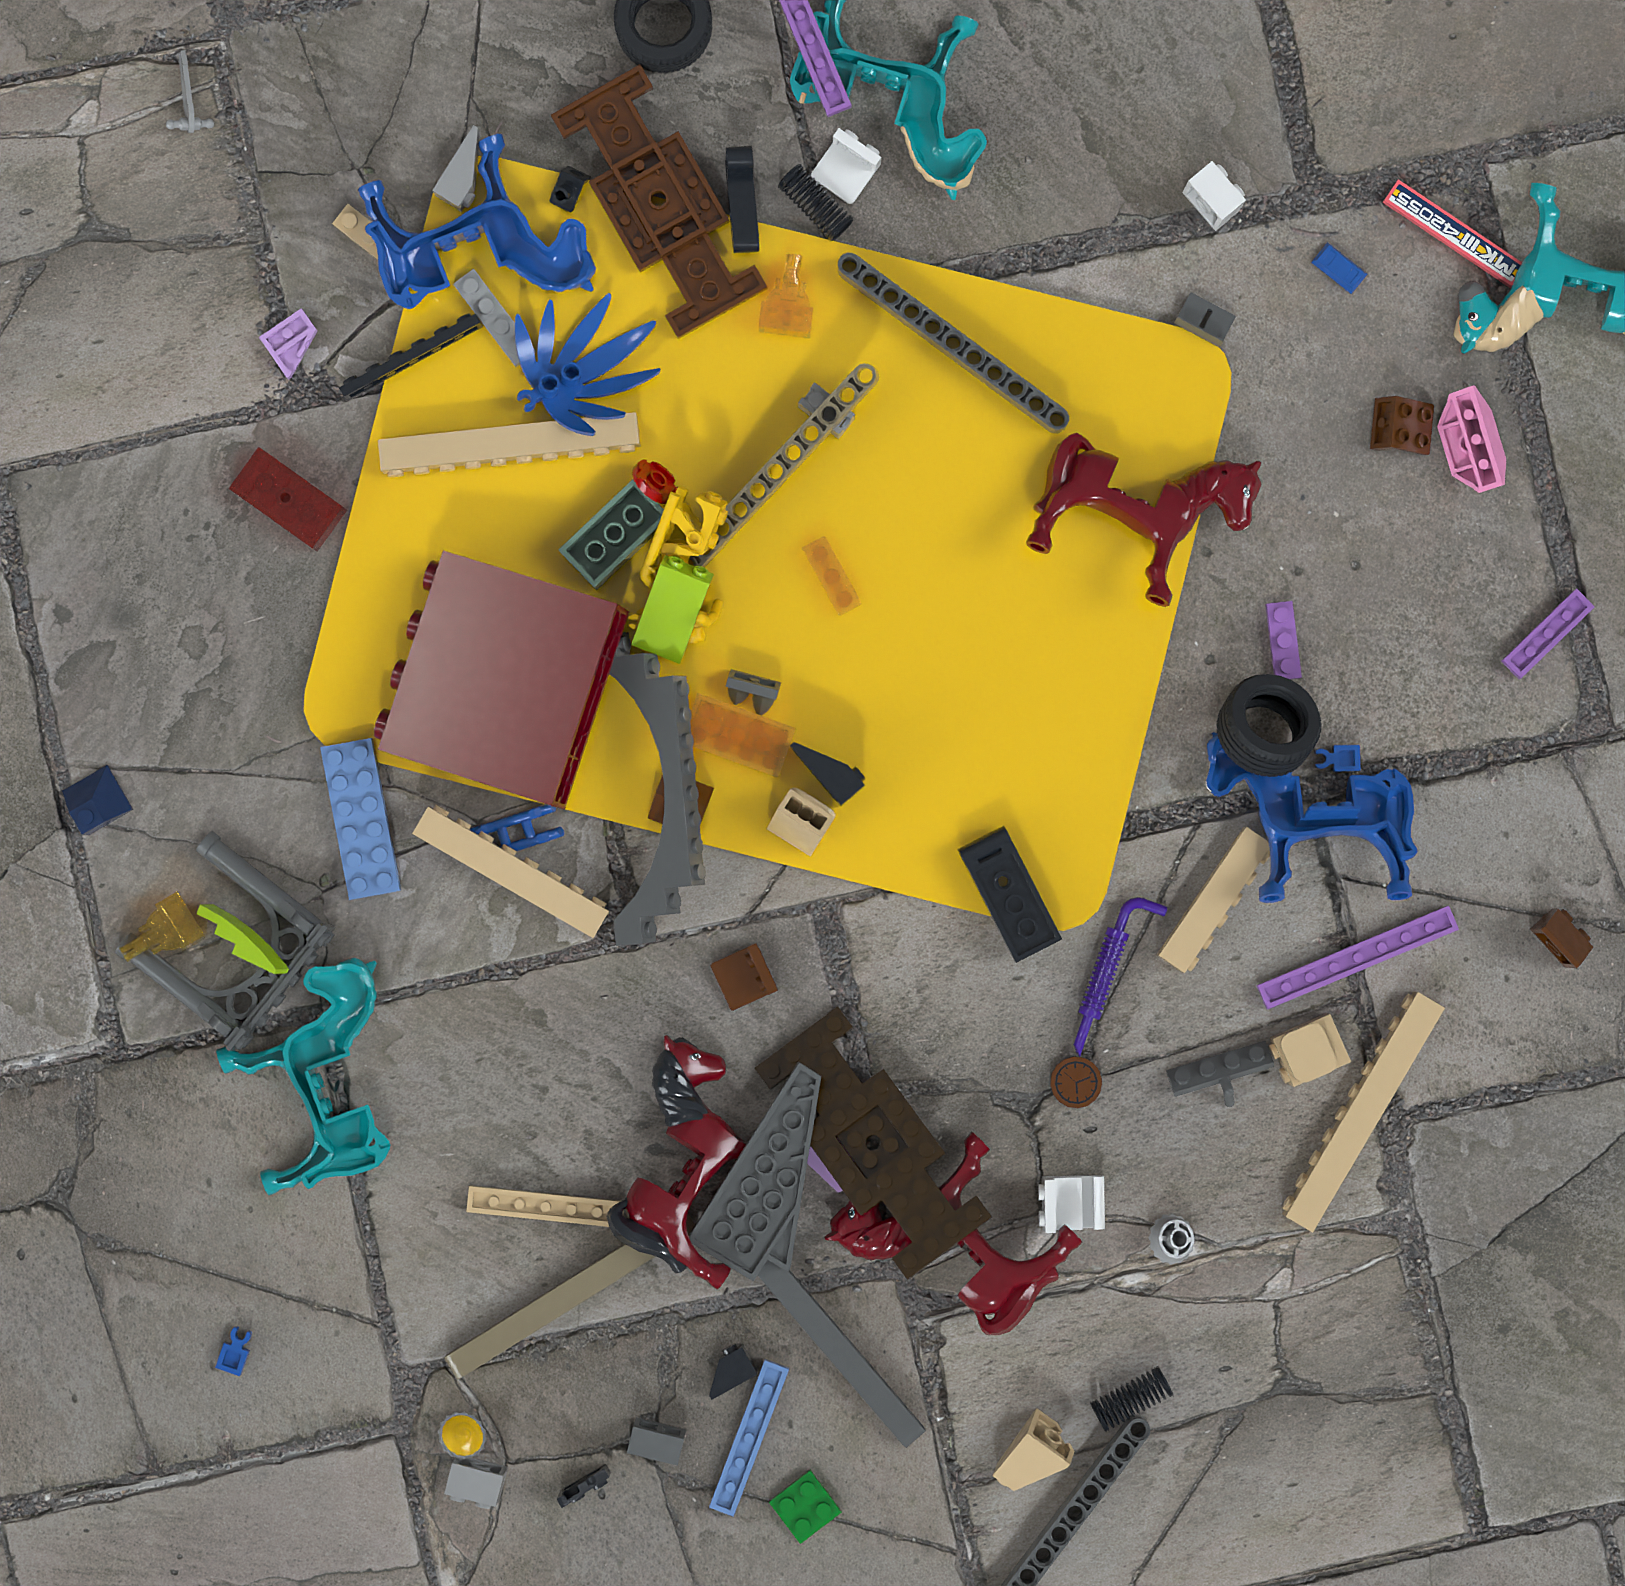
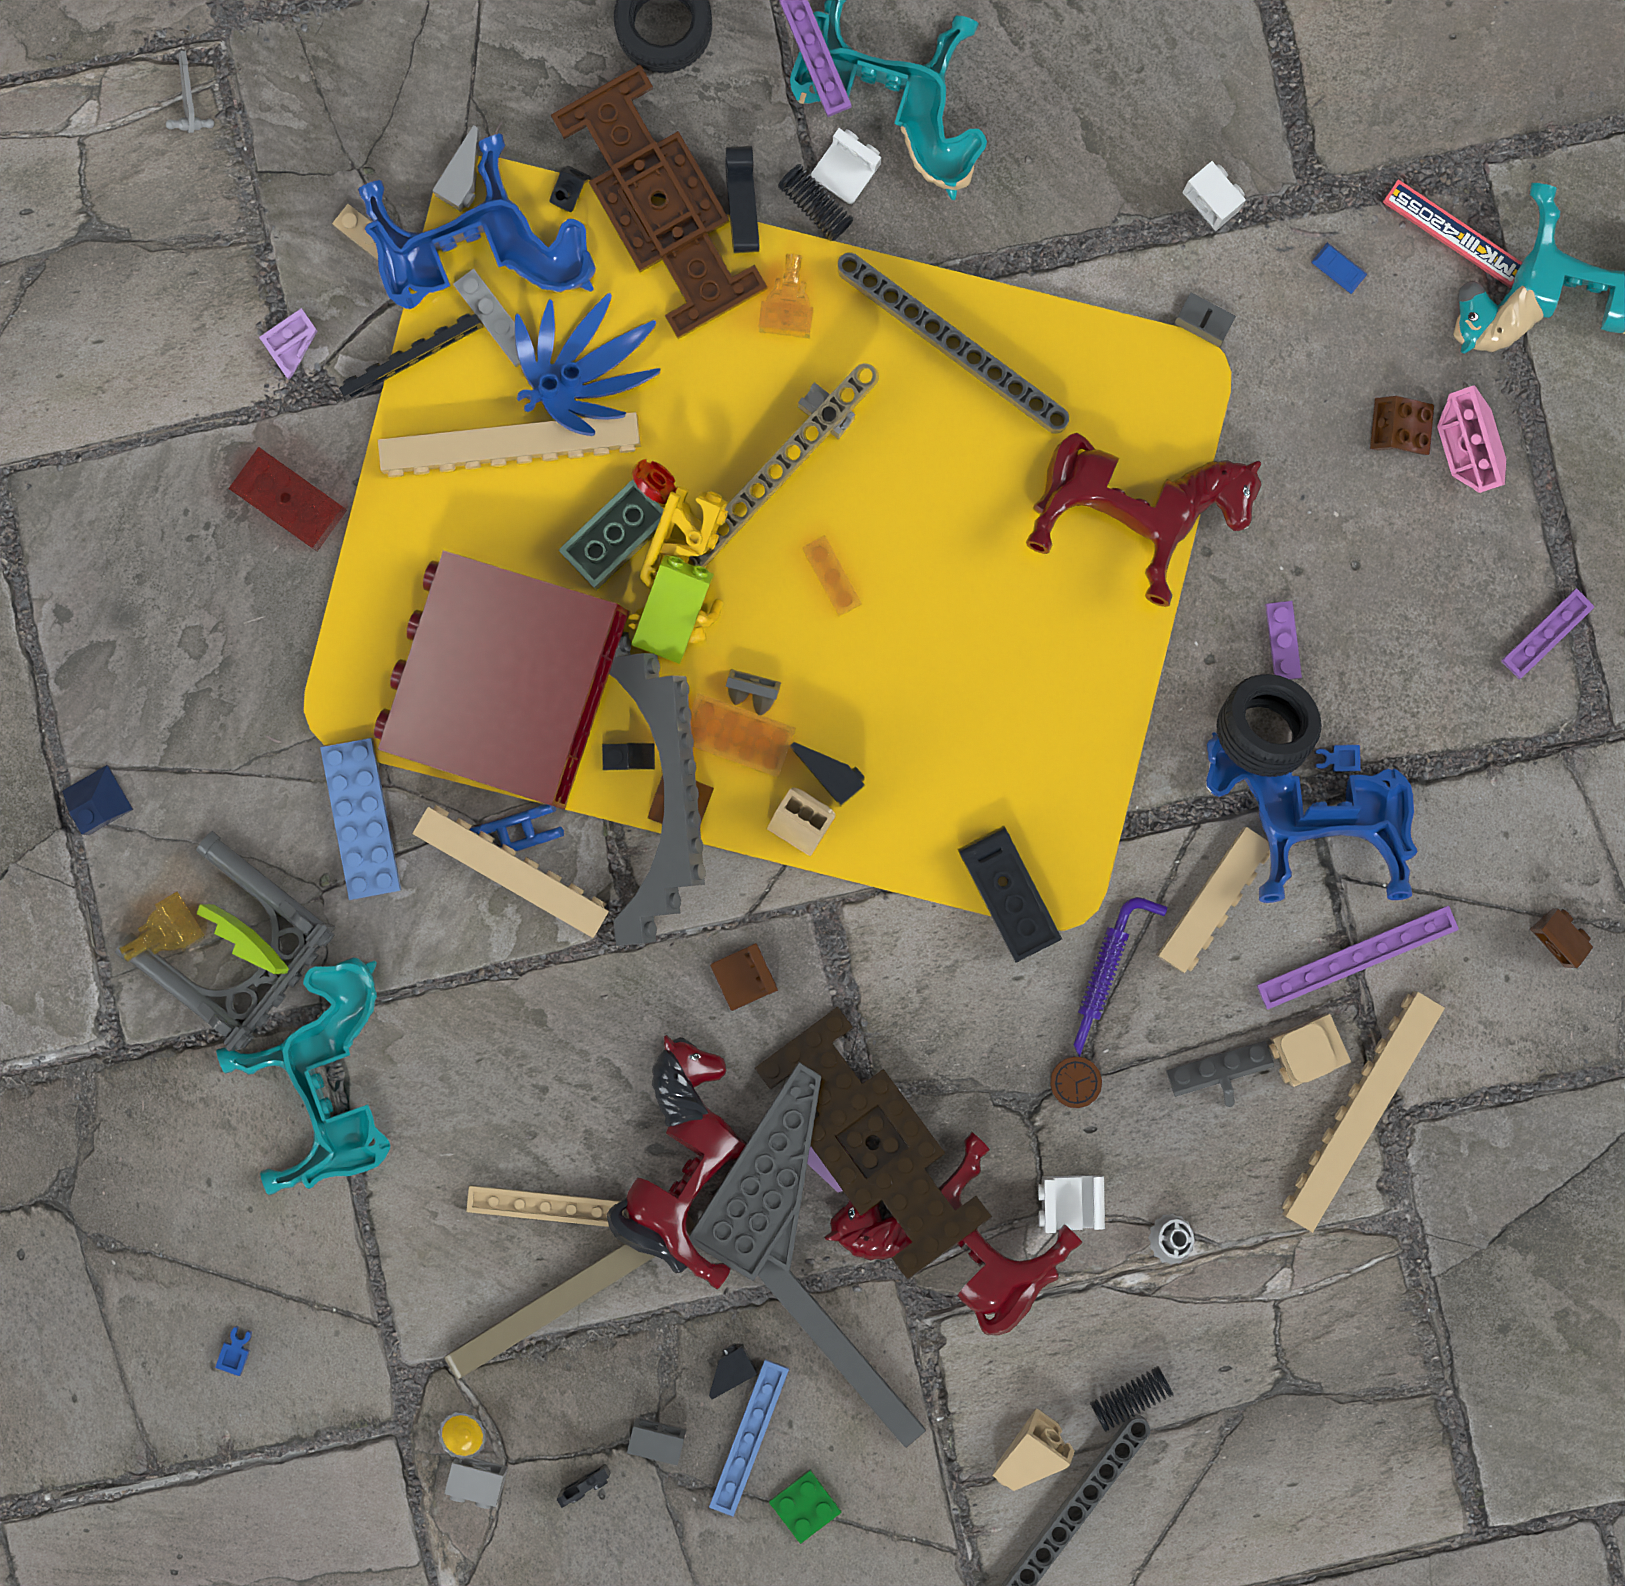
(628, 756): none -> black slope

